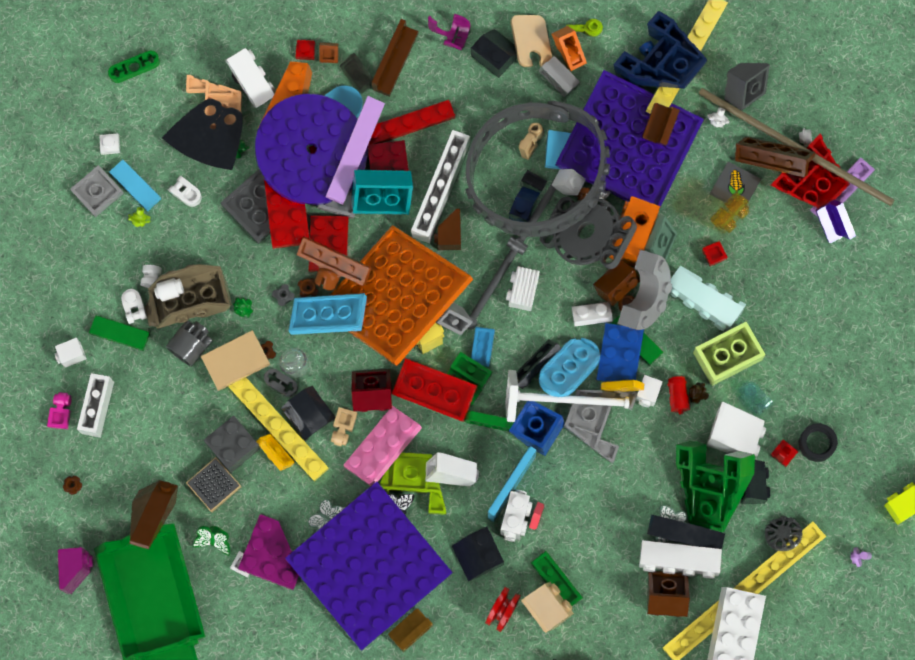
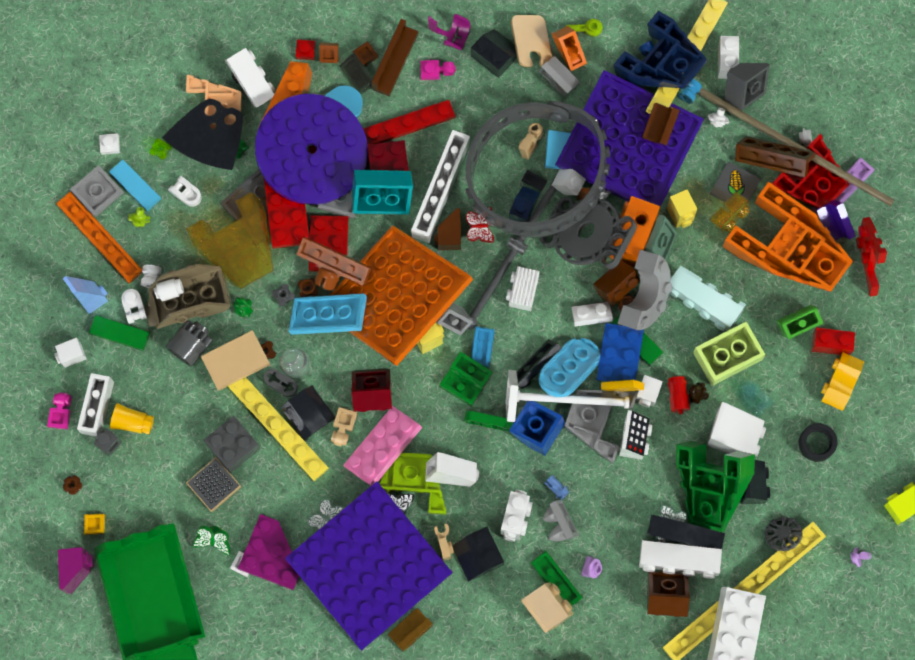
(87, 293): none -> light blue wedge
(94, 524): none -> yellow tile
(99, 237): none -> orange tile
(107, 441): none -> dark grey brick
(131, 420): none -> yellow plant
(136, 59): green beam -> none
(150, 512): reddish brown wedge -> none
(158, 143): none -> clear neon green plate
(240, 247): none -> clear yellow wedge
(275, 452): yellow plate -> none
(355, 150): lavender tile -> none
(366, 54): none -> reddish brown plate
(430, 69): none -> dark pink plate
(434, 390): red plate -> none
(446, 547): none -> tan plate
(479, 228): none -> red animal
(502, 609): red wheel -> none
(512, 483): medium azure tile -> none
(536, 515): coral tile -> none
(560, 491): none -> medium blue pin
(565, 529): none -> light grey tile
(591, 568): none -> lavender plate
(635, 435): none -> slope
(682, 209): none -> light yellow brick
(688, 94): none -> dark azure wheel
(714, 253): red plate -> none
(727, 54): none -> white brick
(784, 453): red tile -> none
(799, 321): none -> bright green brick
(800, 249): none -> orange wedge
(832, 341): none -> red brick
(842, 381): none -> yellow brick
(870, 253): none -> red wing

